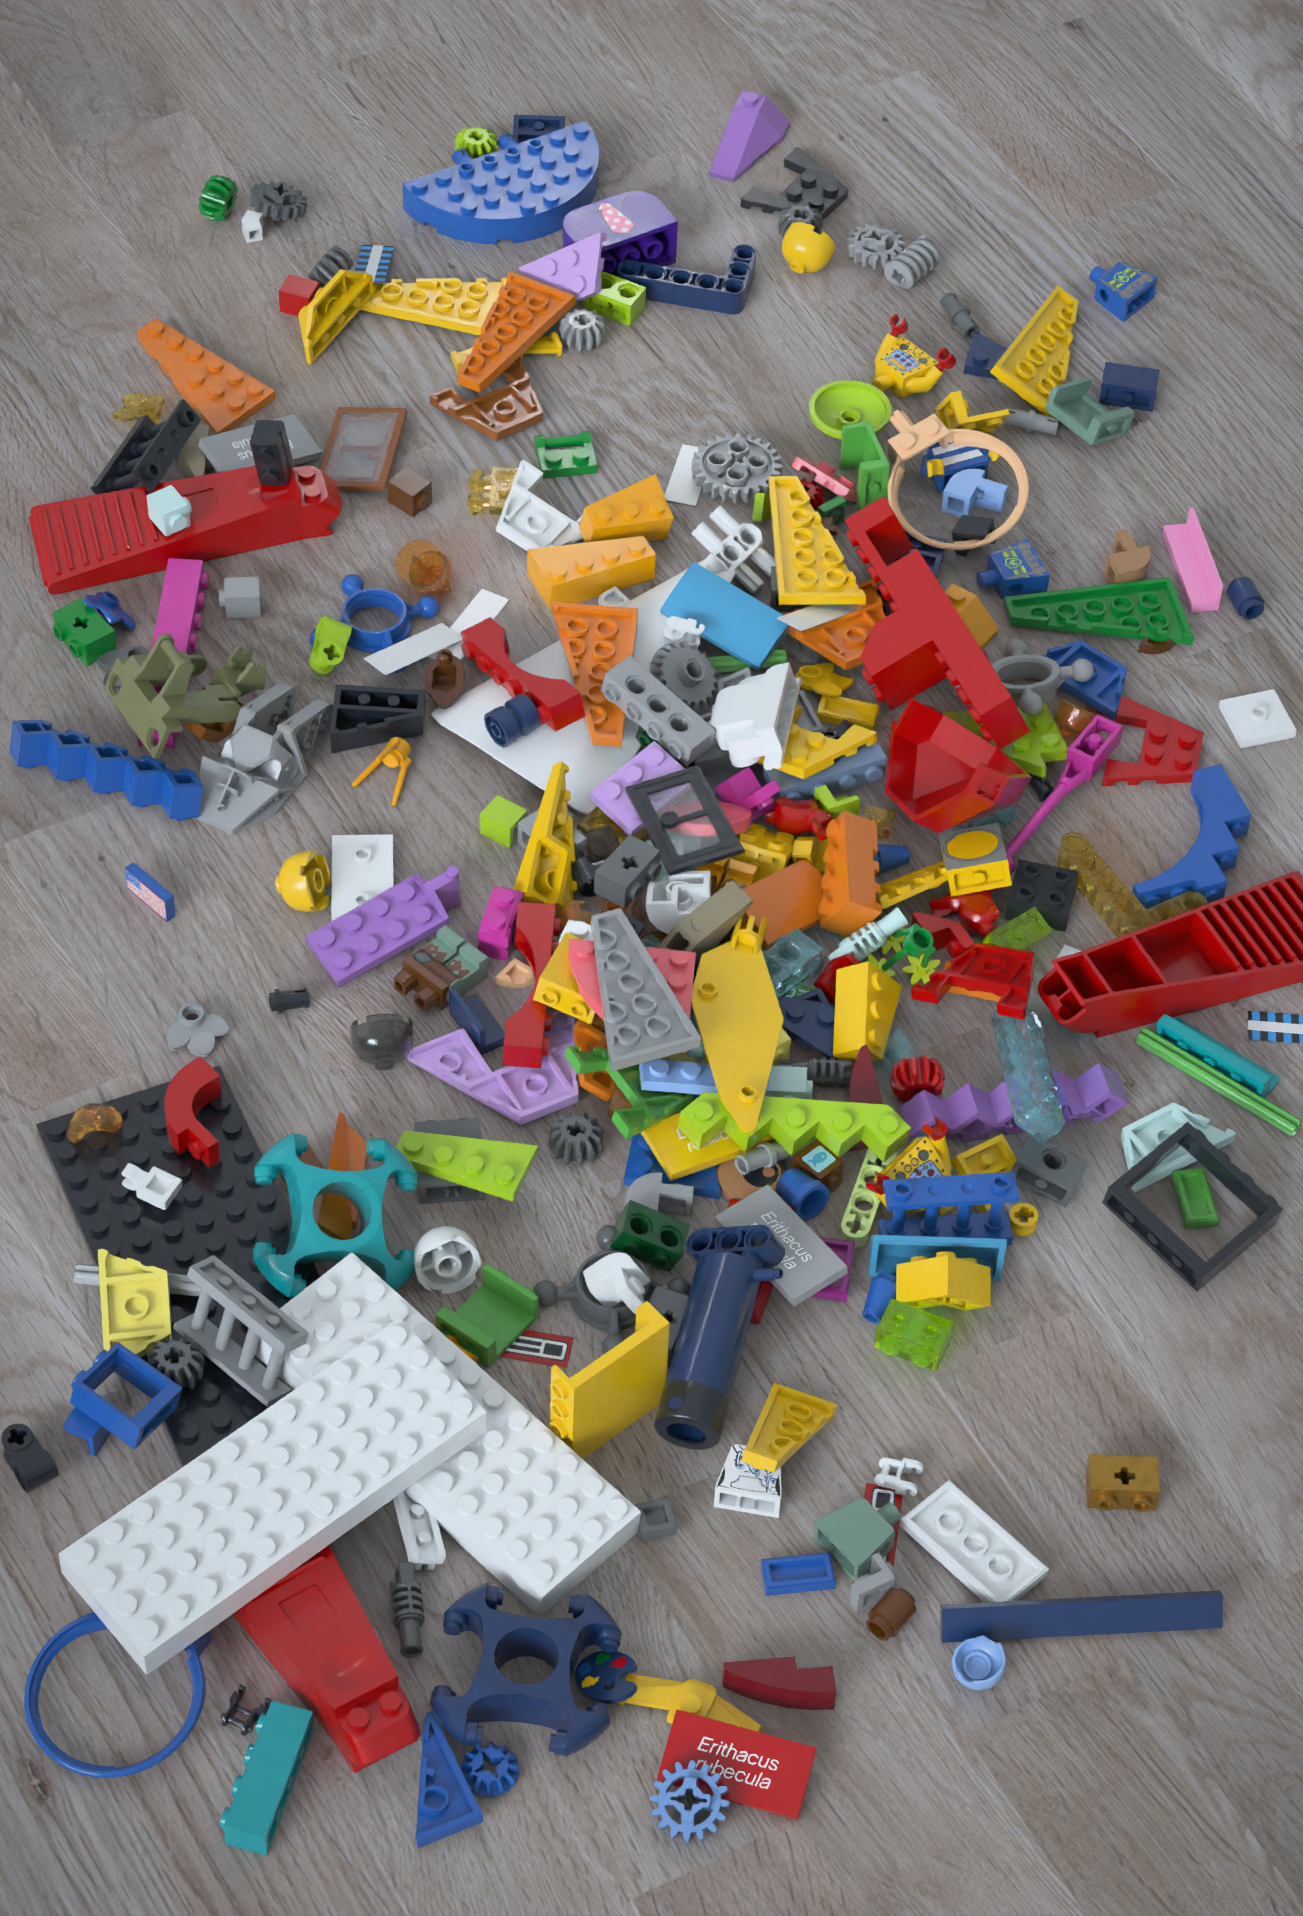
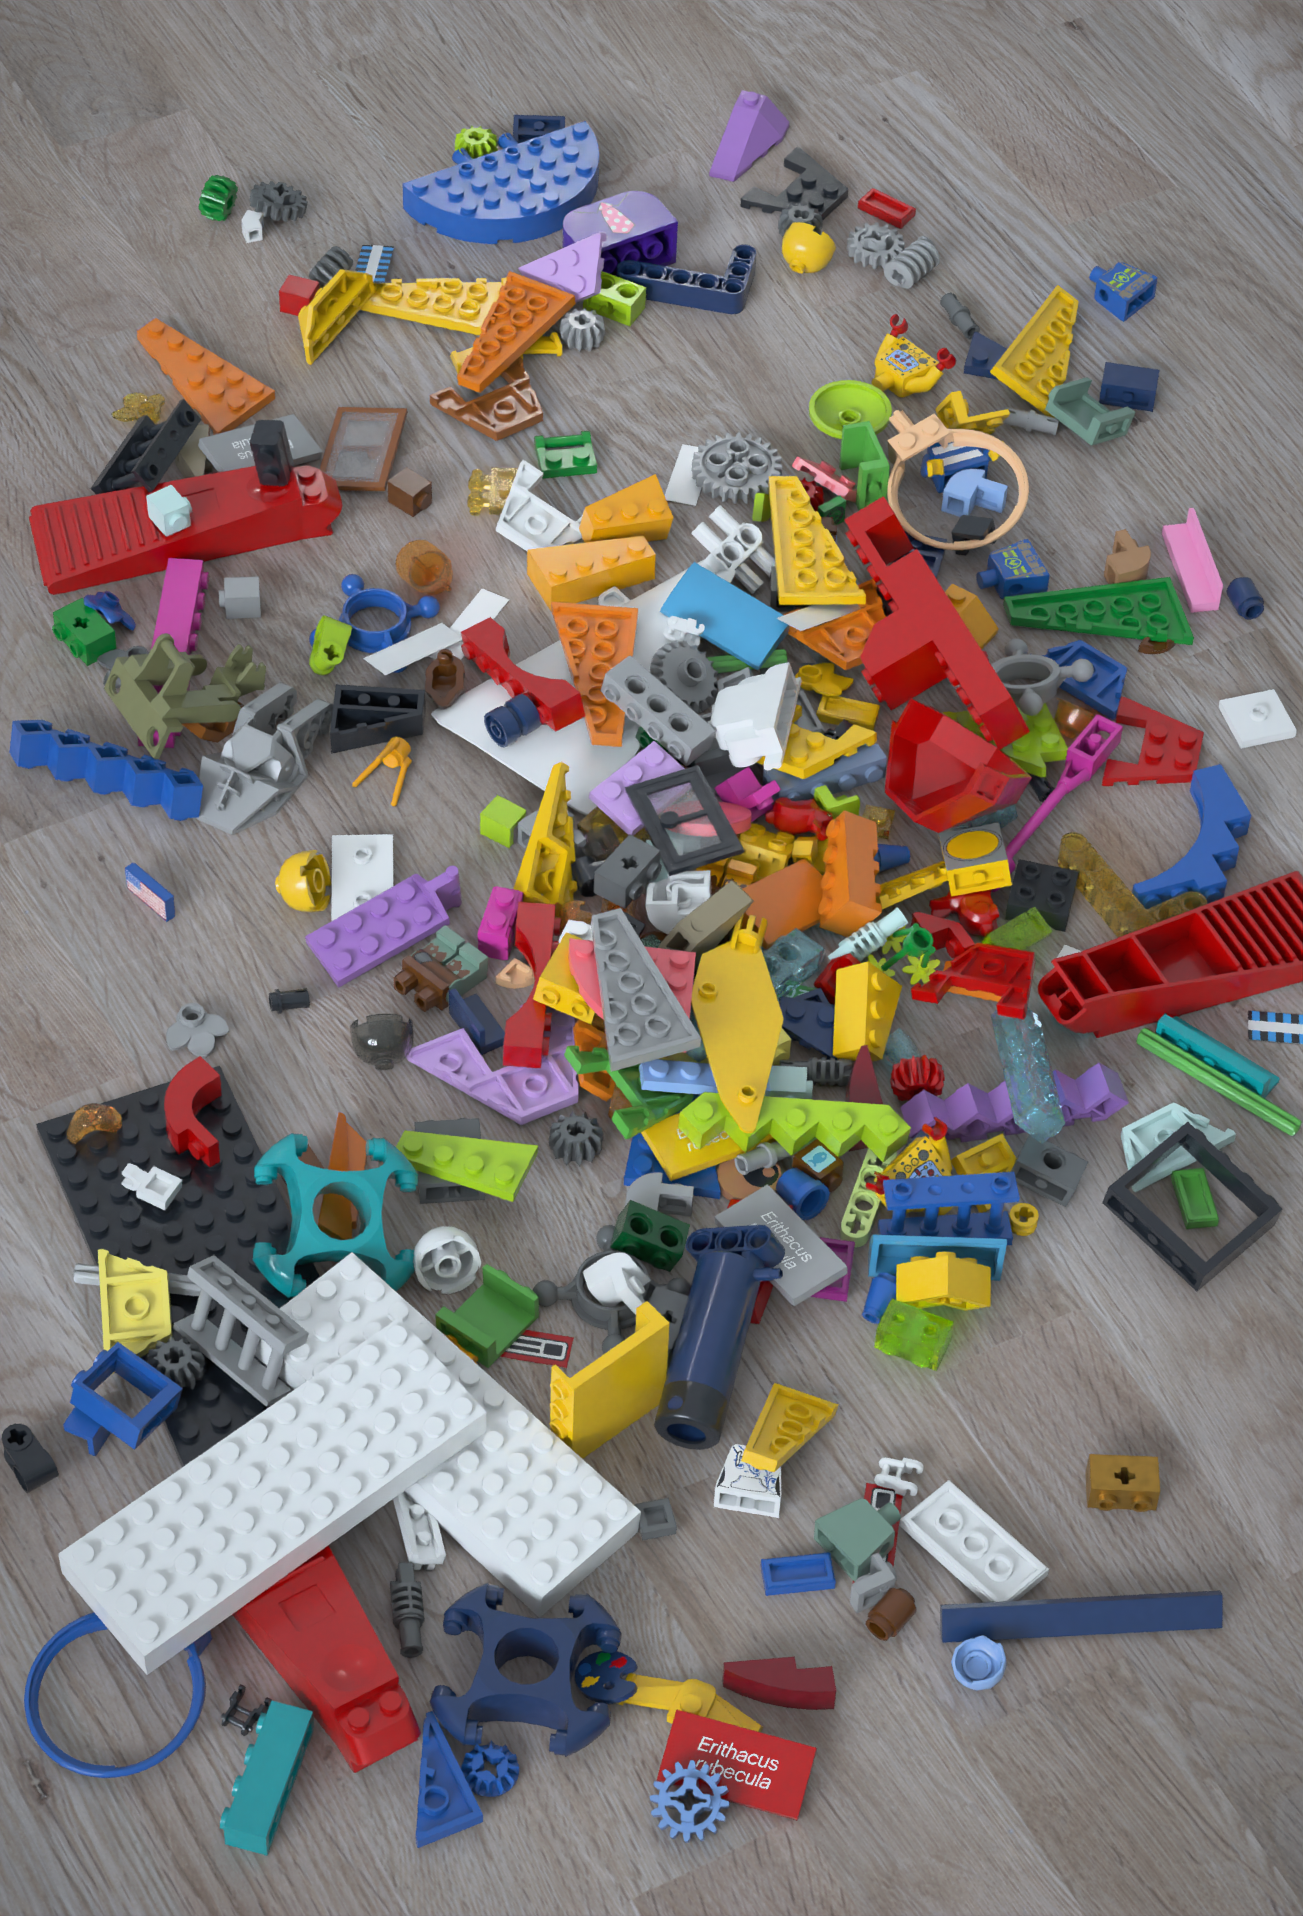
(886, 208): none -> red tile

